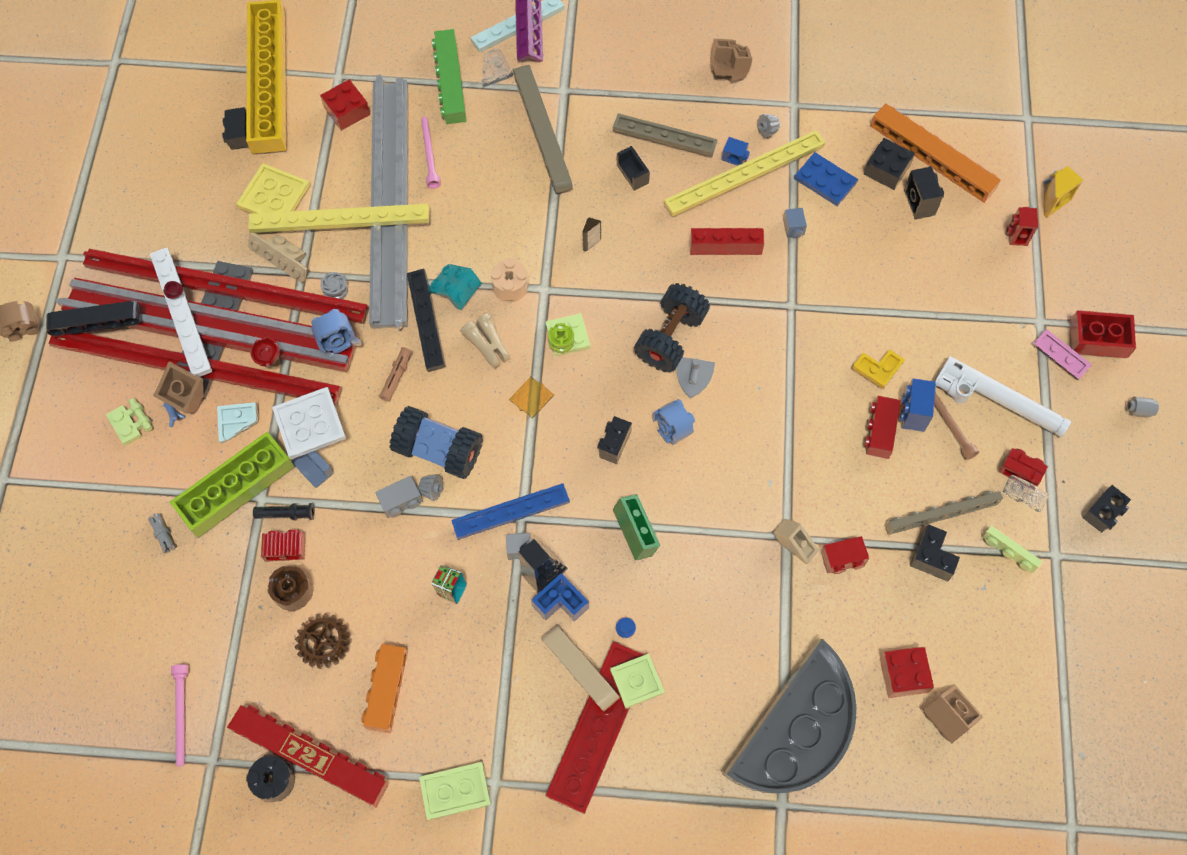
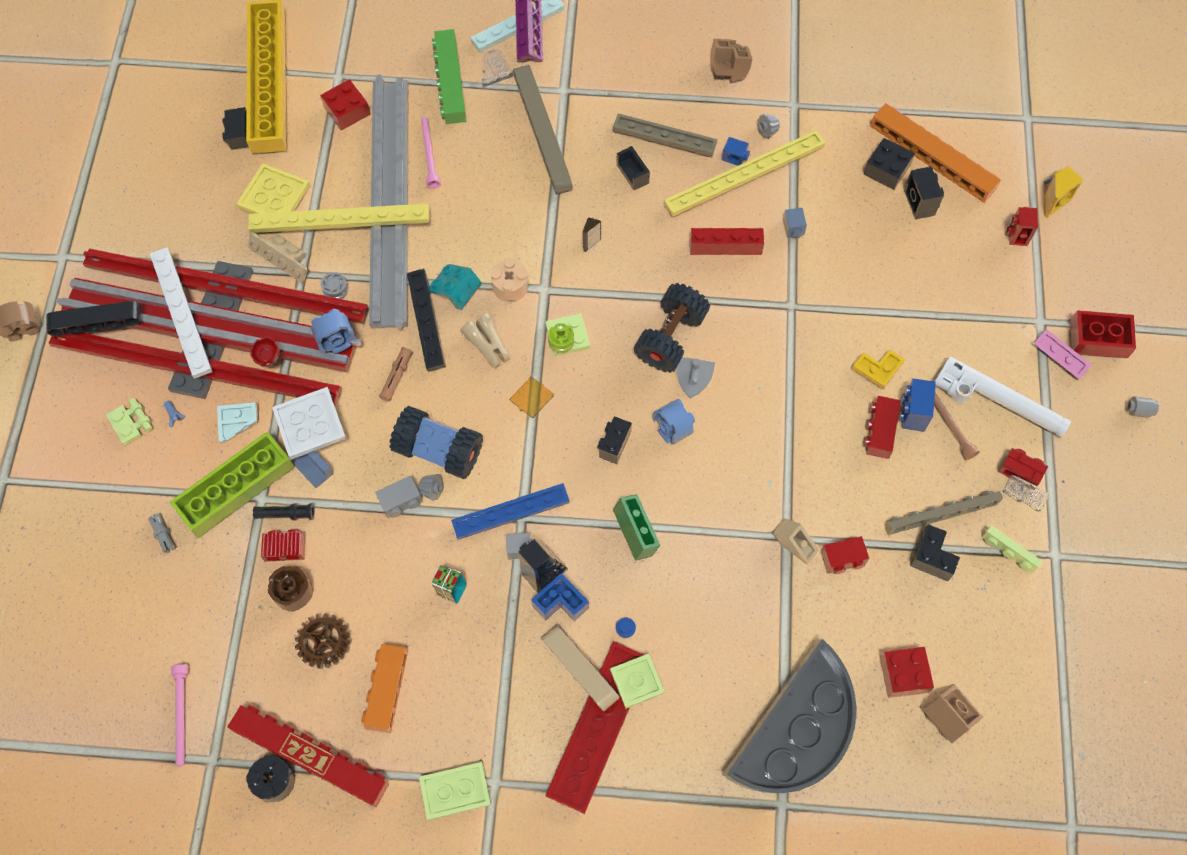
(173, 290): dark red plate -> none
(180, 389): medium nougat slope -> none
(826, 179): blue plate -> none
(1105, 507): black brick -> none

